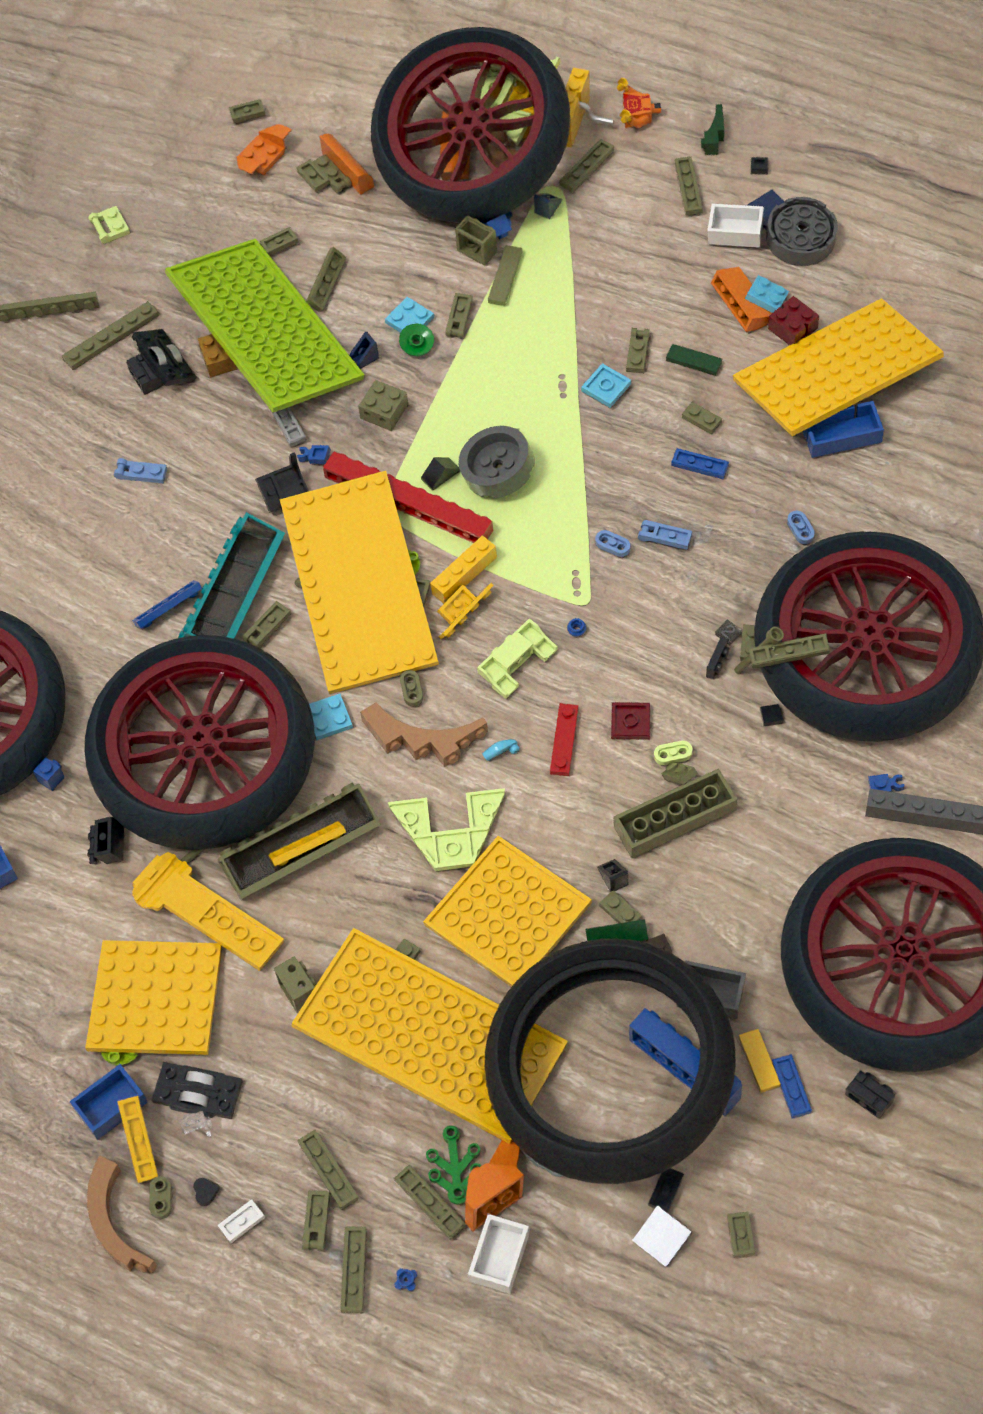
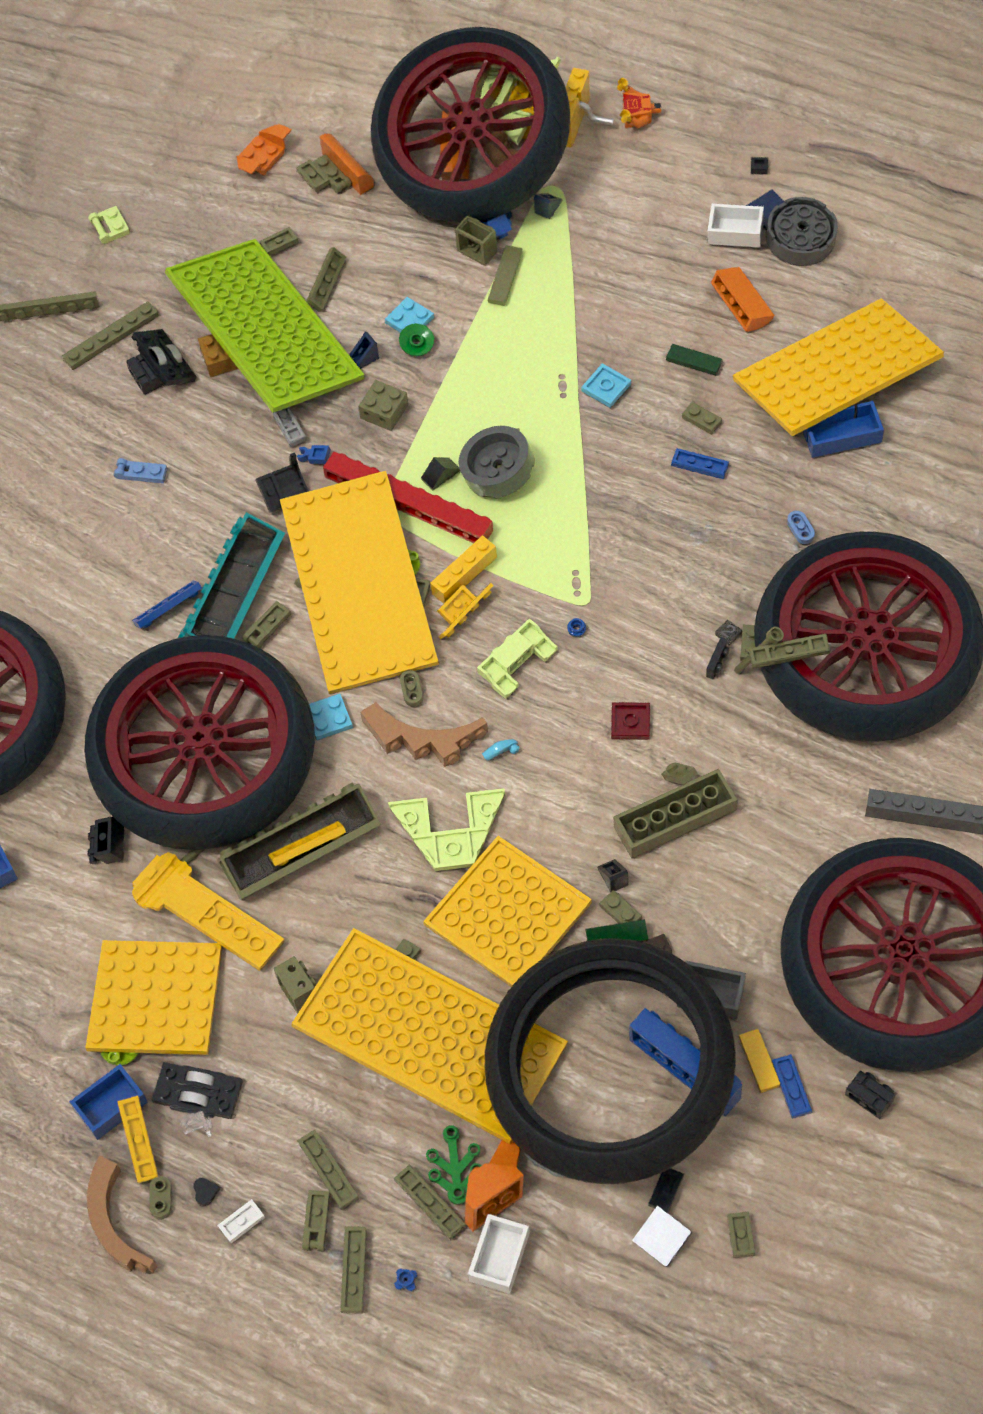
(49, 773): blue brick -> none
(247, 111): olive plate -> none
(459, 315): olive plate -> none
(564, 739): red plate -> none
(586, 165): olive plate -> none
(613, 543): medium blue plate -> none
(637, 351): olive plate -> none
(665, 534): medium blue plate -> none
(672, 751): yellowish green plate -> none
(688, 185): olive plate -> none
(714, 134): dark green slope -> none
(766, 294): medium azure plate -> none
(771, 715): black tile -> none
(790, 321): dark red piece -> none
(882, 782): blue plate -> none

